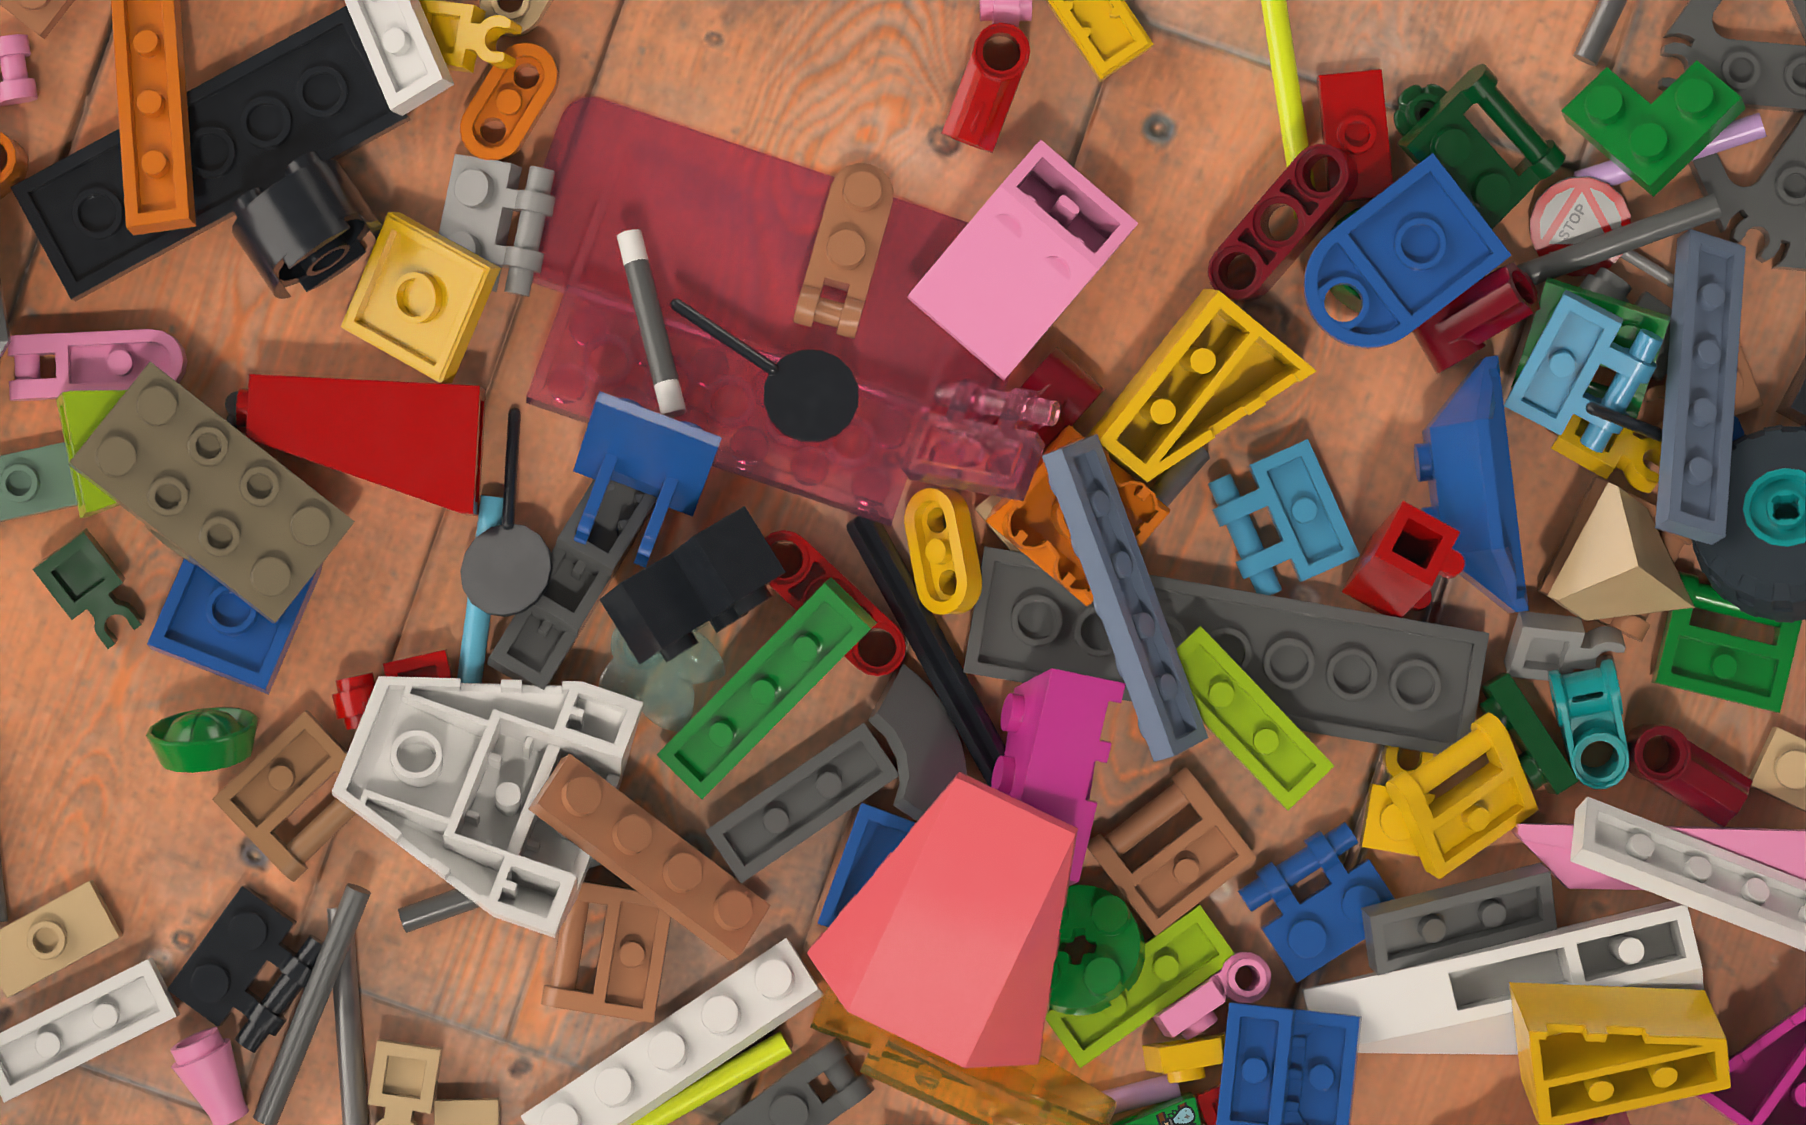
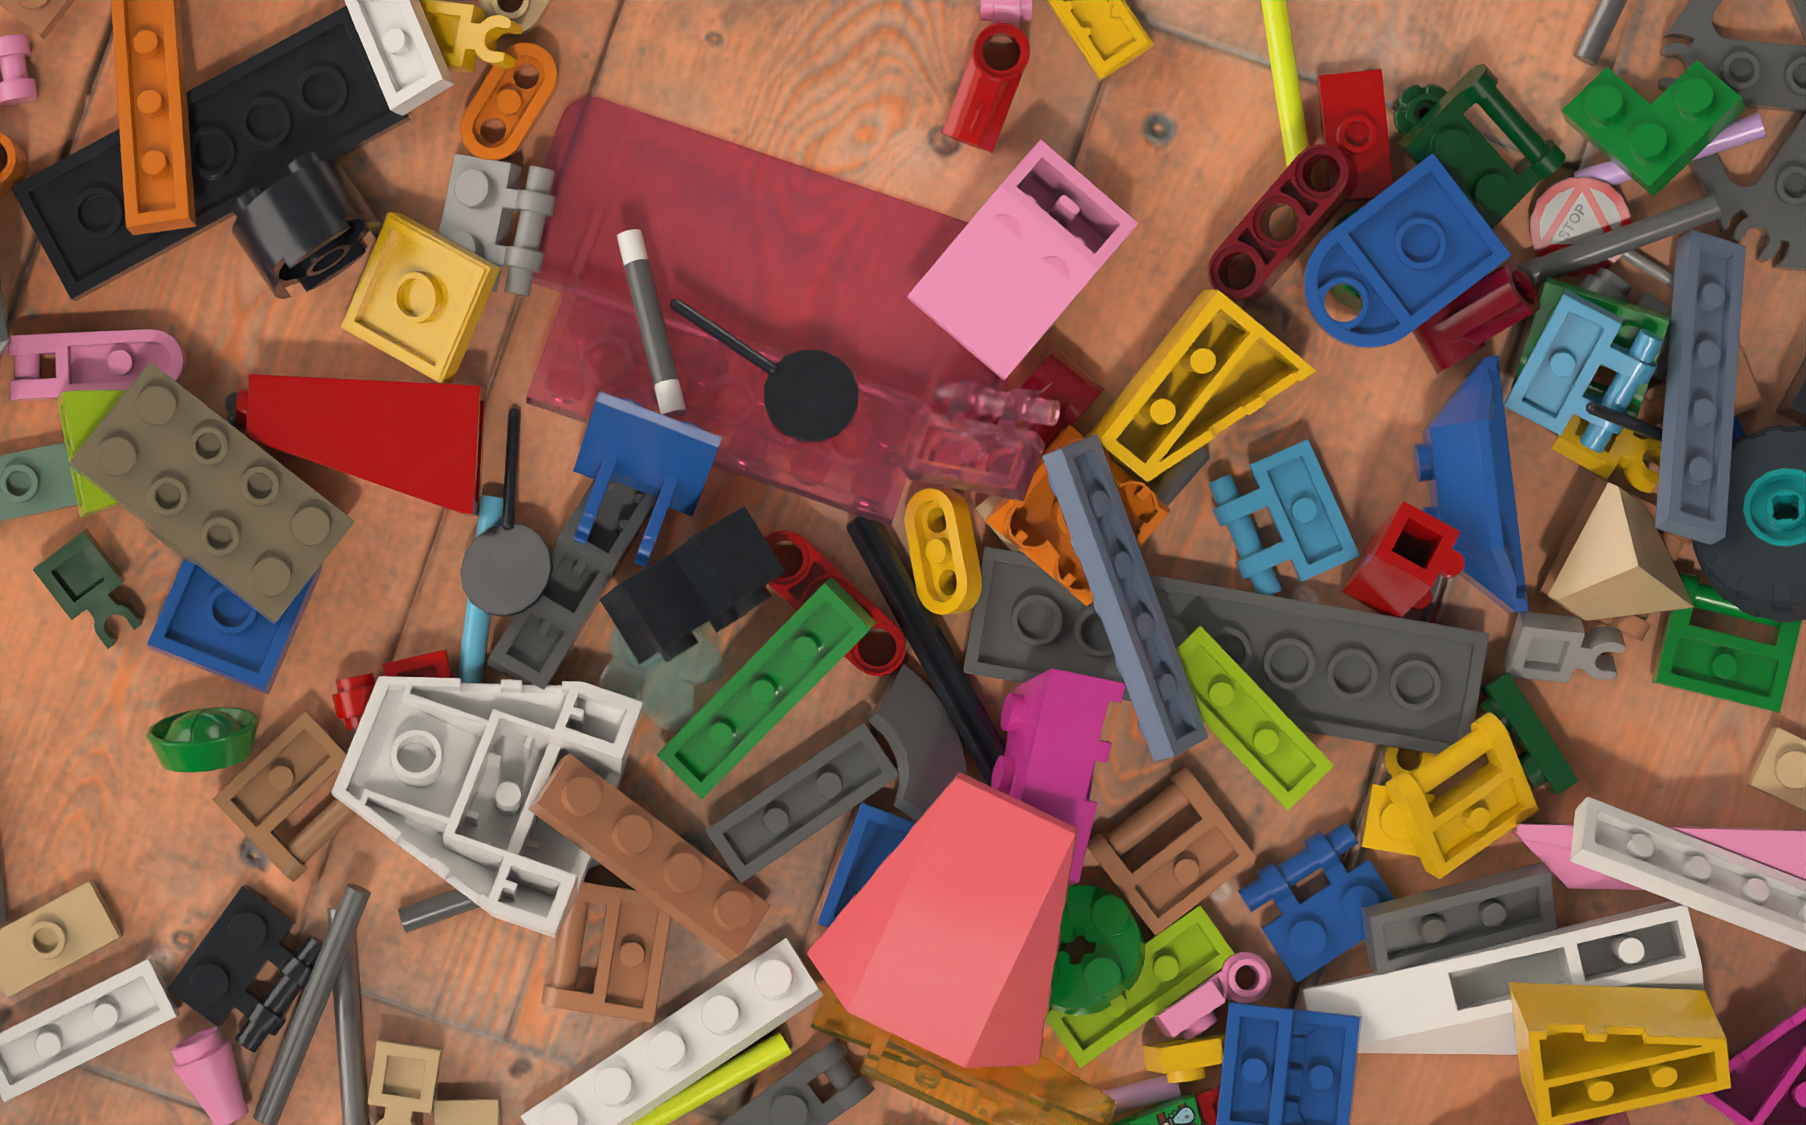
(846, 248): nougat plate -> none
(1590, 711): teal piece -> none
(1690, 774): dark red piece -> none

